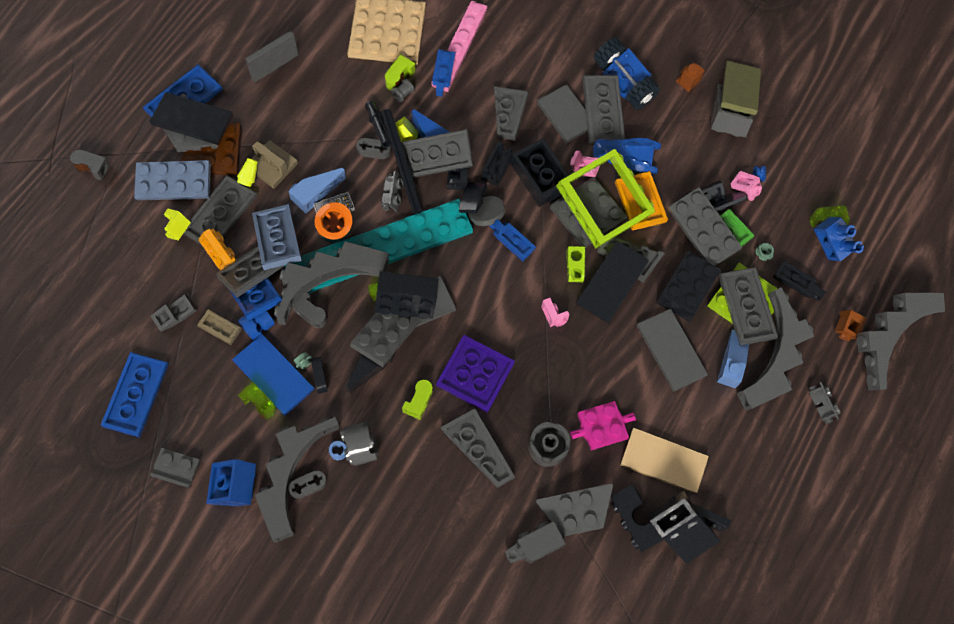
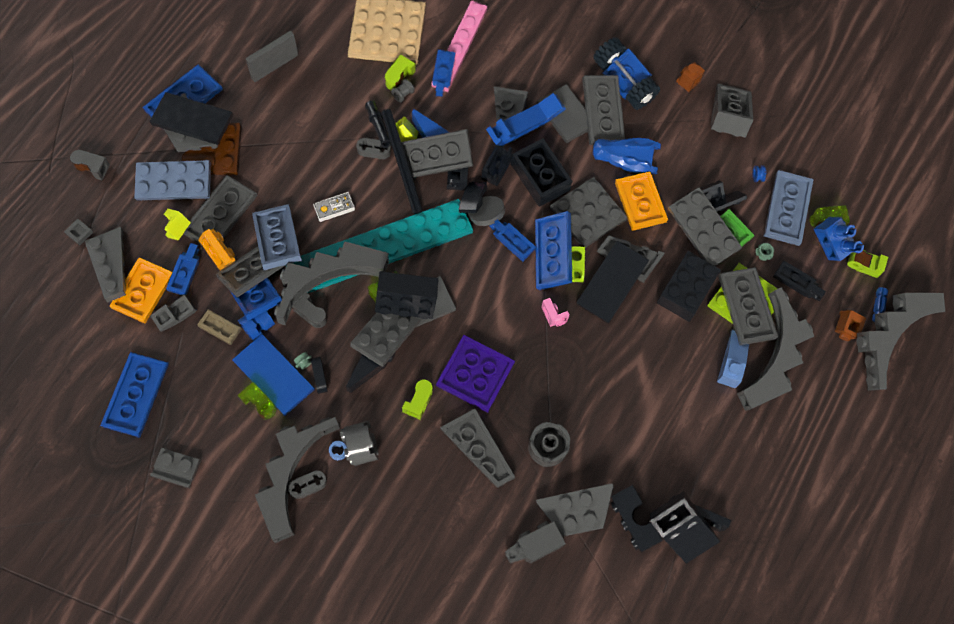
(78, 232): none -> dark grey plate
(108, 262): none -> dark grey wing
(143, 290): none -> light orange plate
(184, 271): none -> blue hinge
(231, 483): blue slope -> none
(248, 172): neon yellow cone -> none
(273, 163): dark tan bracket -> none
(315, 188): medium blue slope -> none
(333, 222): orange hat -> none
(393, 185): dark grey hinge -> none
(526, 121): none -> blue piece
(553, 250): none -> blue tile
(579, 161): bright pink bracket -> none
(582, 213): lime window -> none
(602, 425): dark pink plate -> none
(664, 460): tan tile -> none
(672, 350): dark grey tile -> none
(741, 88): olive tile -> none
(748, 184): bright pink bracket -> none
(788, 208): none -> sand blue plate
(822, 395): dark grey hinge -> none
(868, 263): none -> lime leg
(880, 301): none -> blue axle

